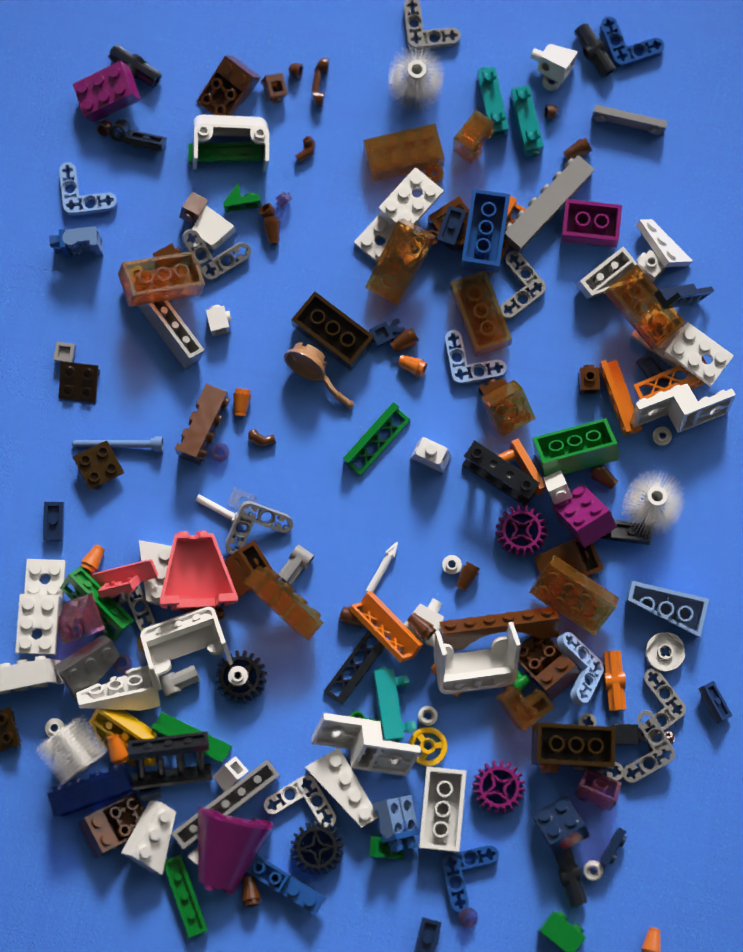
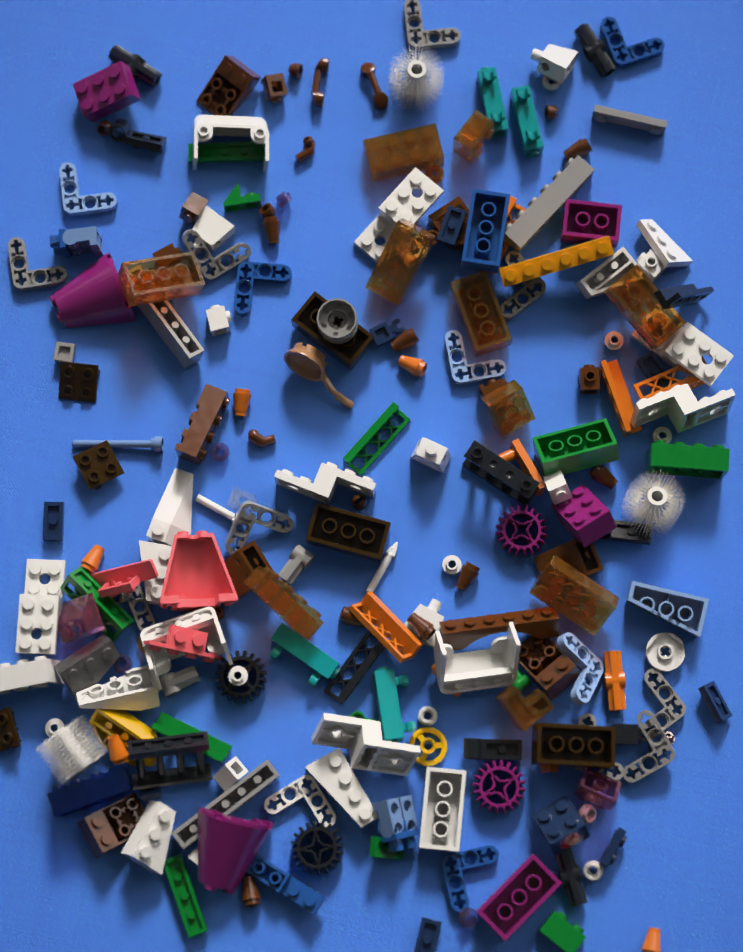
(30, 276): none -> light grey beam
(93, 297): none -> magenta cone
(174, 509): none -> white wedge
(184, 641): none -> coral bracket
(254, 275): none -> blue beam
(305, 652): none -> teal brick
(325, 482): none -> white bracket
(338, 310): none -> light grey wheel
(348, 532): none -> dark brown brick
(362, 504): none -> reddish brown hinge
(380, 97): none -> reddish brown bar
(492, 749): none -> black plate
(518, 897): none -> magenta brick
(556, 261): none -> light orange brick
(587, 813): none -> plate
(614, 346): none -> plate
(687, 460): none -> green brick

